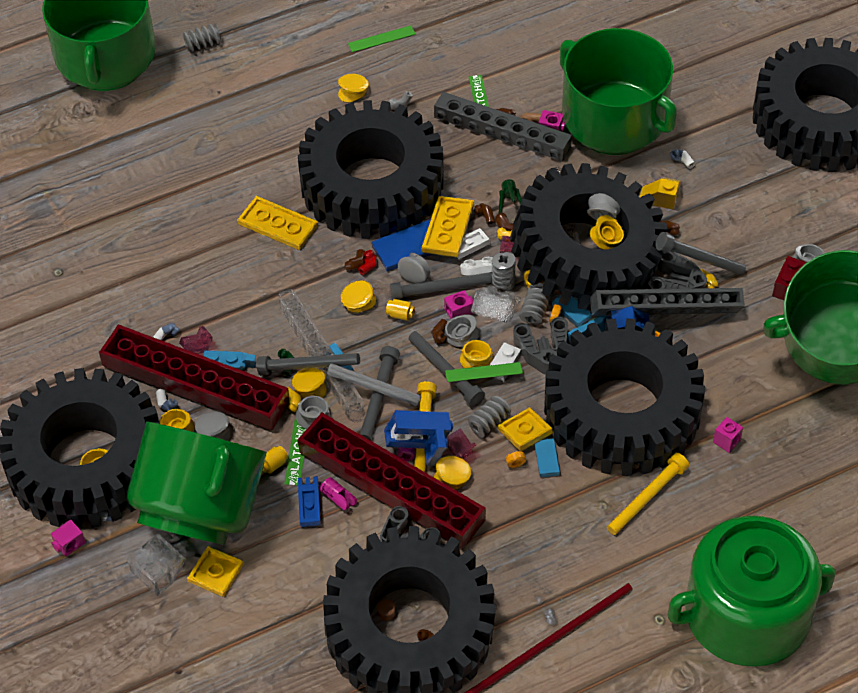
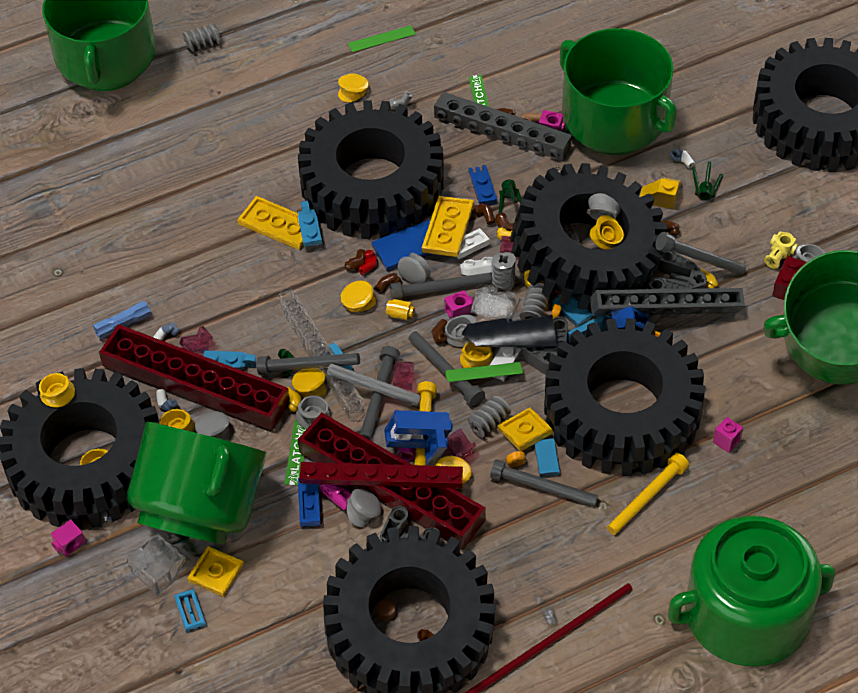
(56, 390): none -> yellow piece
(133, 314): none -> medium blue axle
(194, 625): none -> dark azure tile
(274, 459): yellow brick -> none
(309, 226): none -> dark azure hinge
(362, 507): none -> light grey piece
(381, 474): none -> dark red plate
(384, 281): none -> reddish brown arm
(403, 375): none -> clear pink bracket
(483, 186): none -> blue hinge
(500, 471): none -> dark grey piece
(510, 333): none -> black panel
(705, 190): none -> dark green plant
(782, 246): none -> light yellow connector

